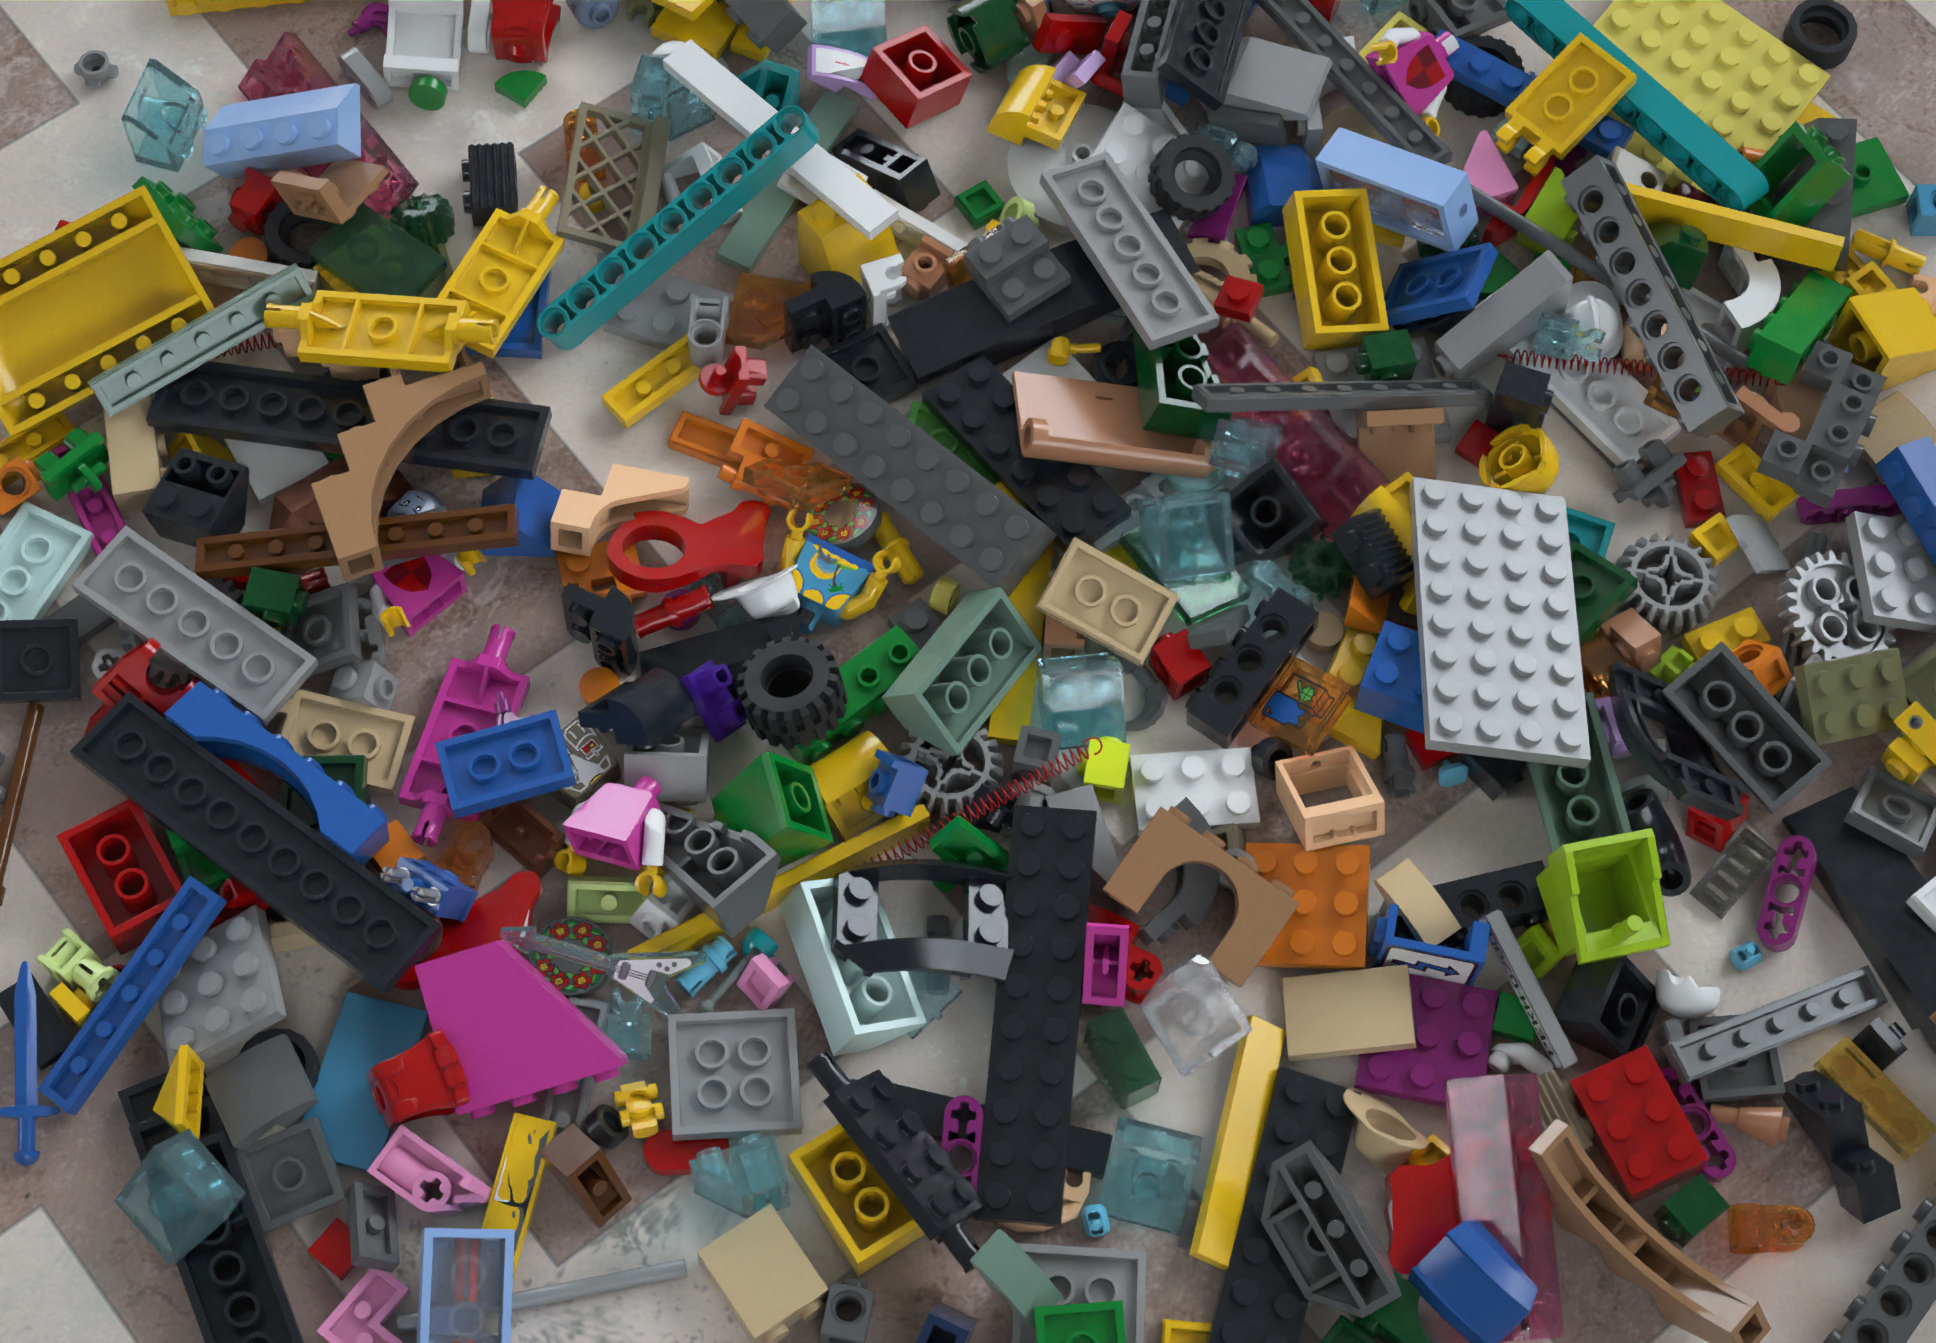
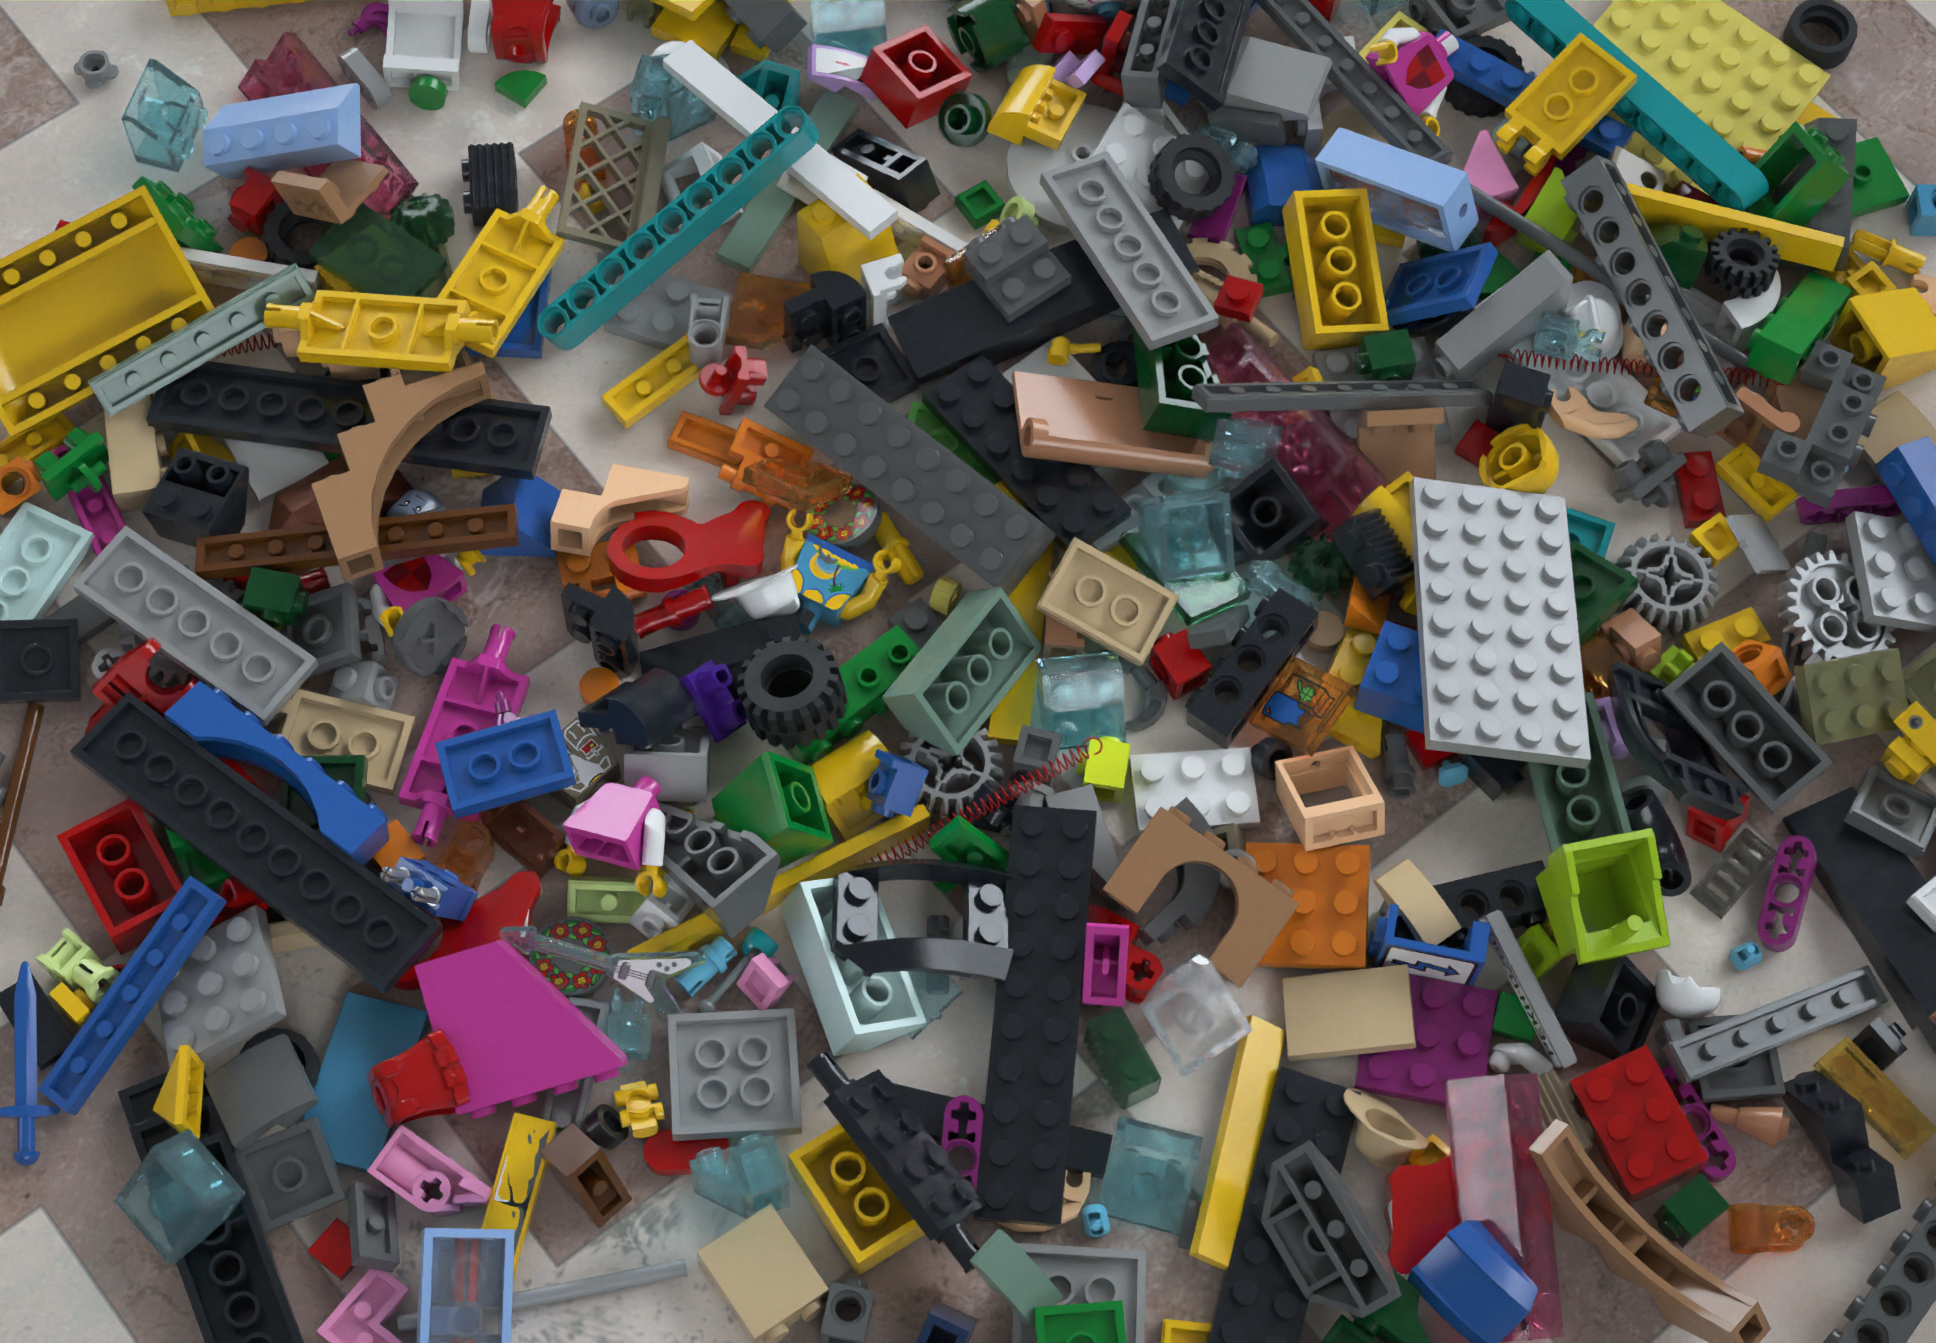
(430, 636): none -> dark grey tile
(964, 119): none -> dark green plate
(1583, 419): none -> light nougat piece
(1745, 248): none -> black tyre

